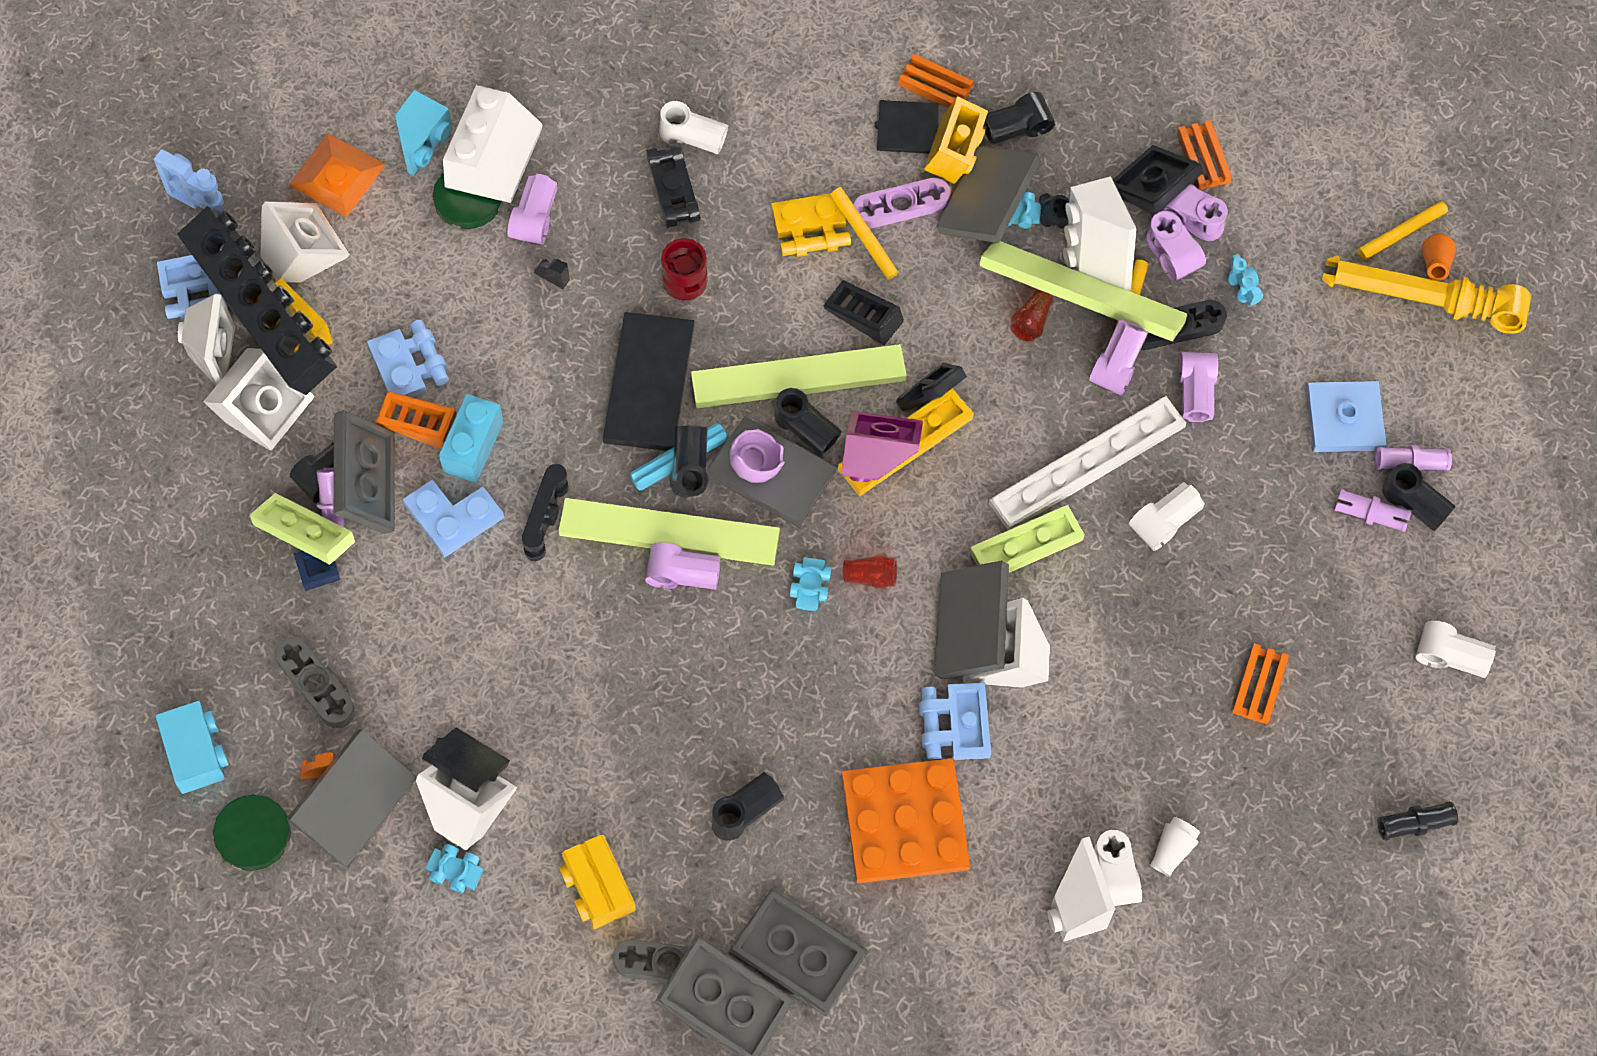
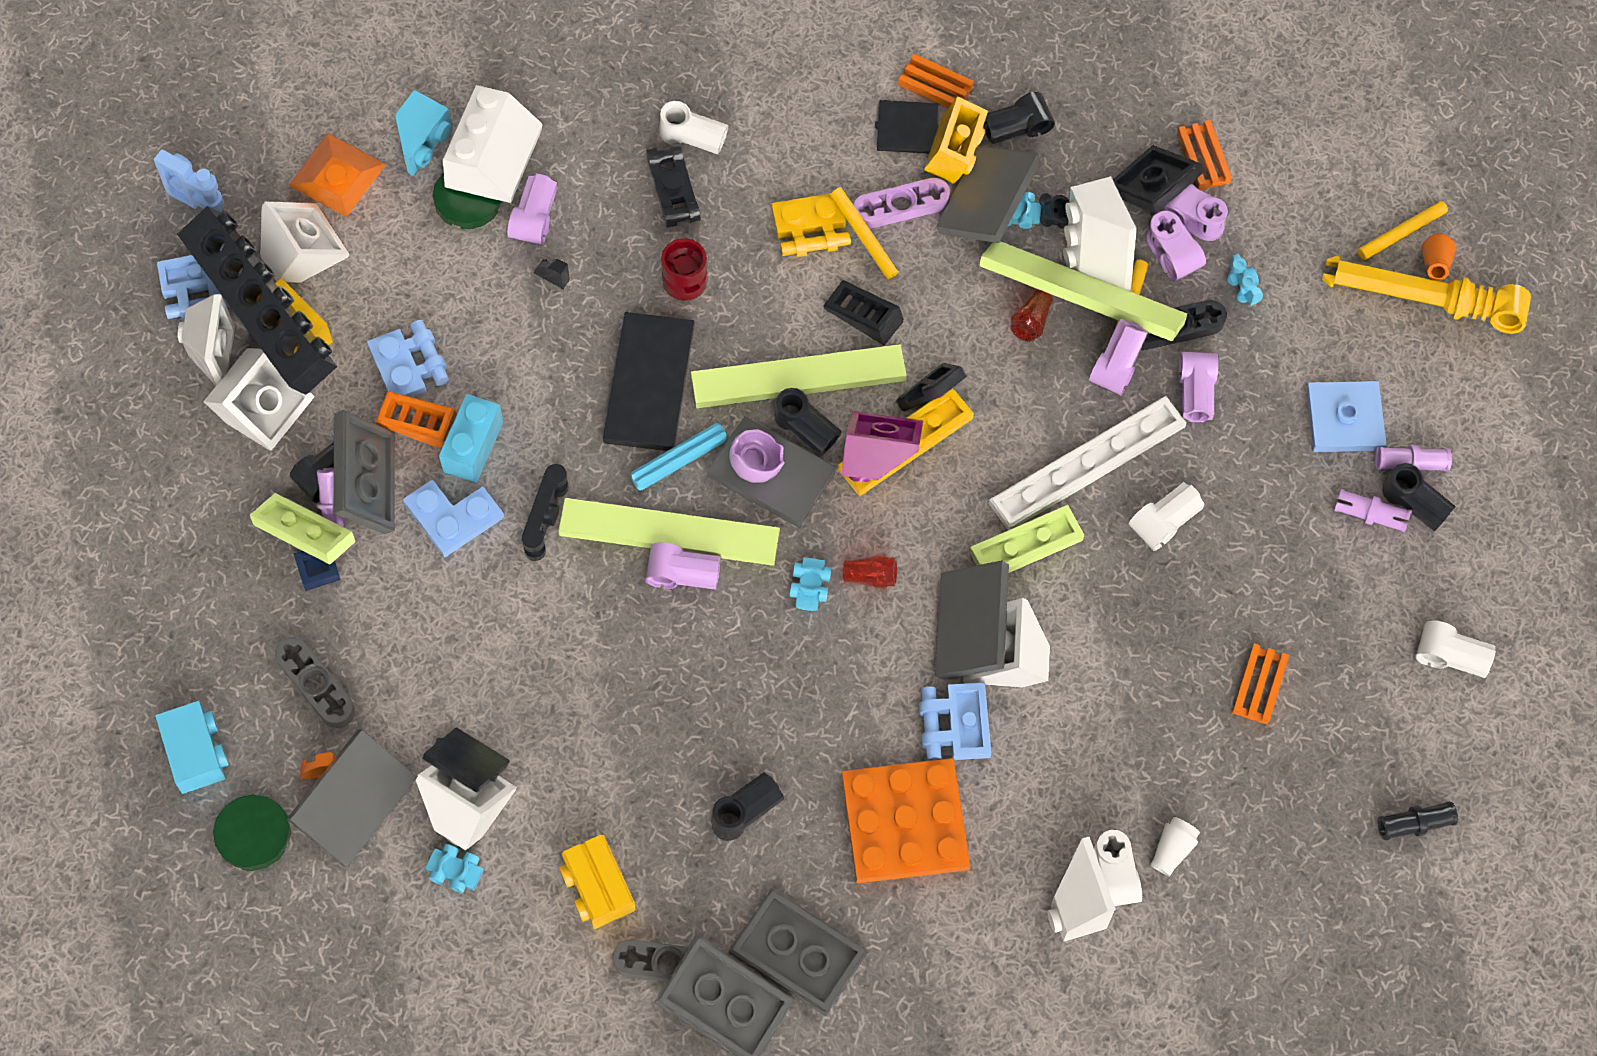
(690, 456): black piece -> none

